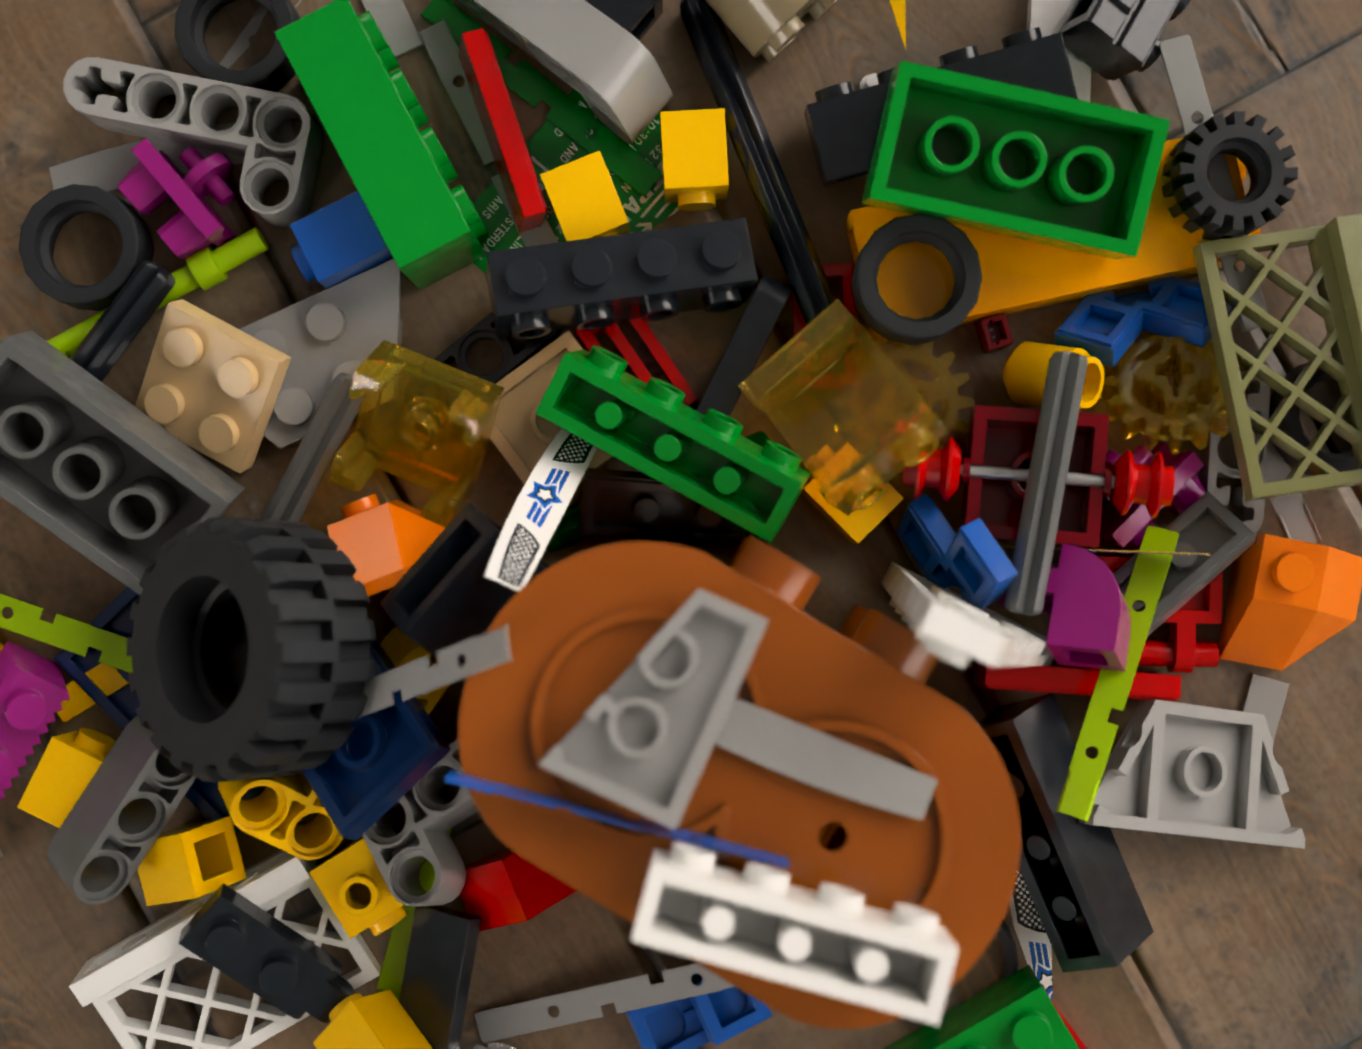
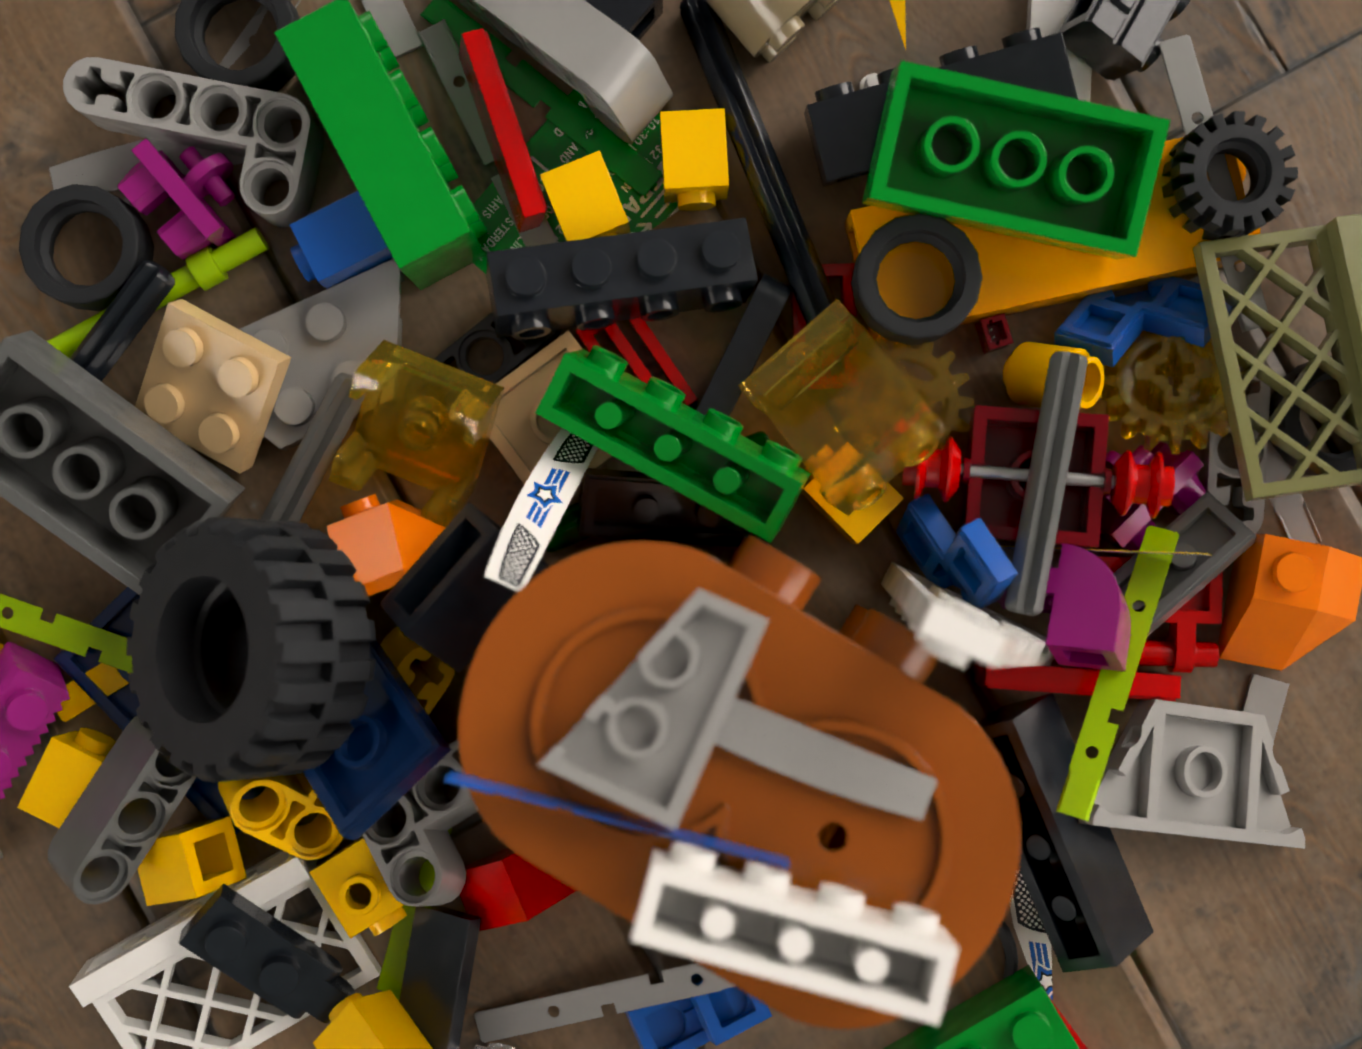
(419, 678): light grey piece -> none

